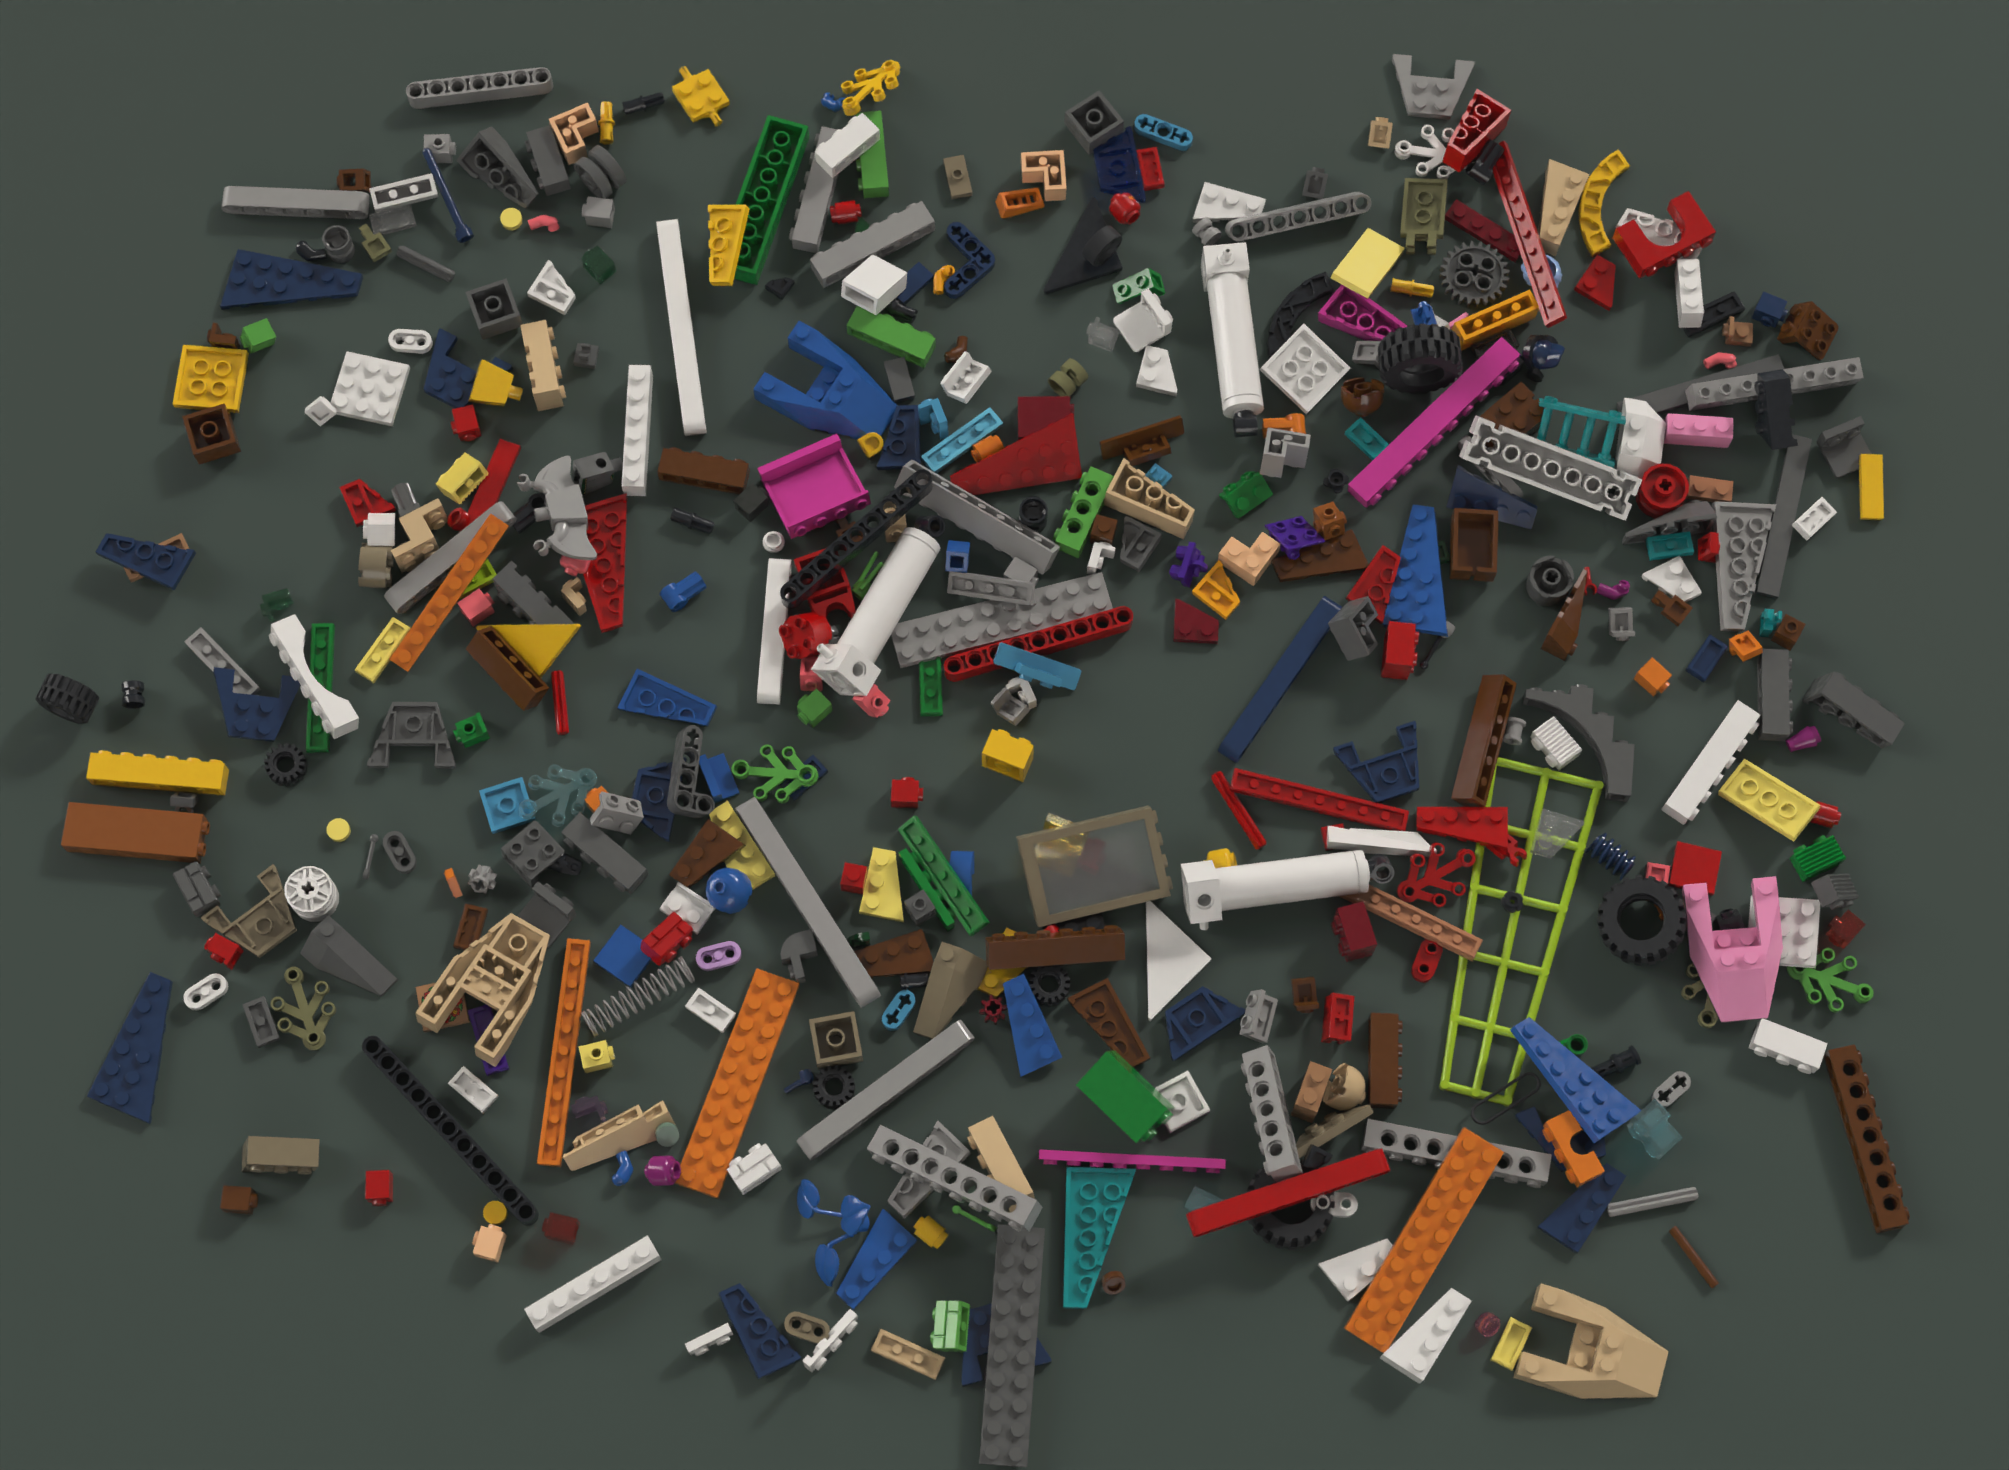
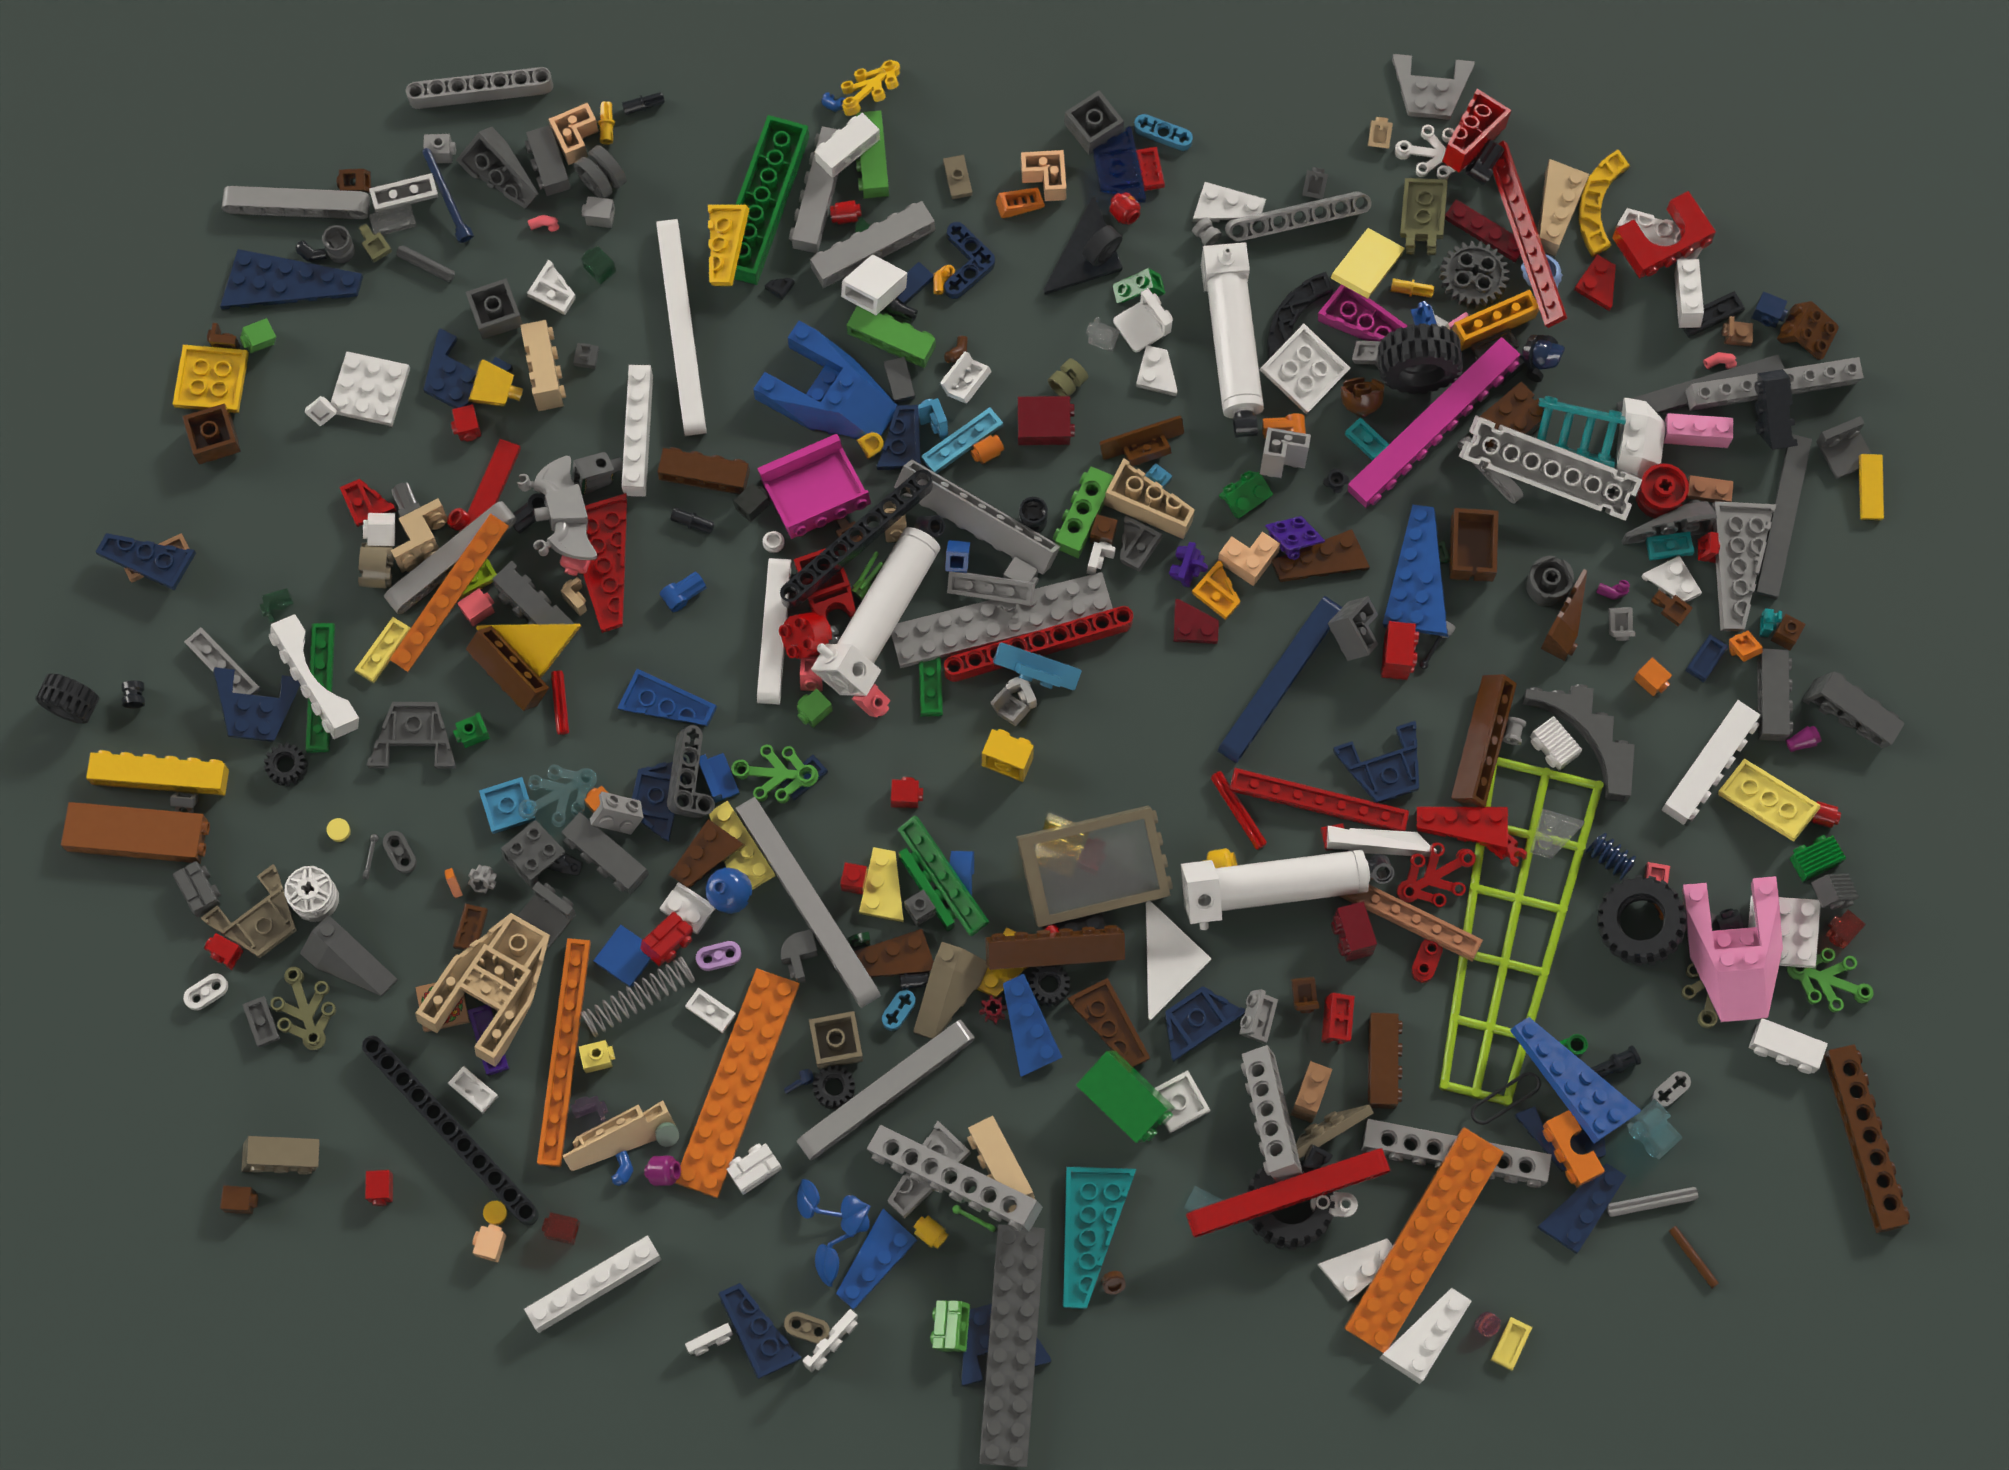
(133, 1062): dark blue wing -> none
(411, 341): white plate -> none
(462, 478): light yellow brick -> none
(511, 219): light yellow tile -> none
(700, 95): yellow plate -> none
(908, 1354): tan tile -> none
(1034, 460): red wing -> none
(1142, 1161): dark pink plate -> none
(1329, 520): dark orange brick -> none
(1346, 1089): tan cylinder -> none
(1377, 581): red wing -> none
(1473, 492): dark blue wing -> none
(1508, 906): black plate -> none
(1589, 582): red hand -> none
(1605, 1354): tan wedge -> none
(1694, 865): red tile -> none
(1814, 518): white plate -> none

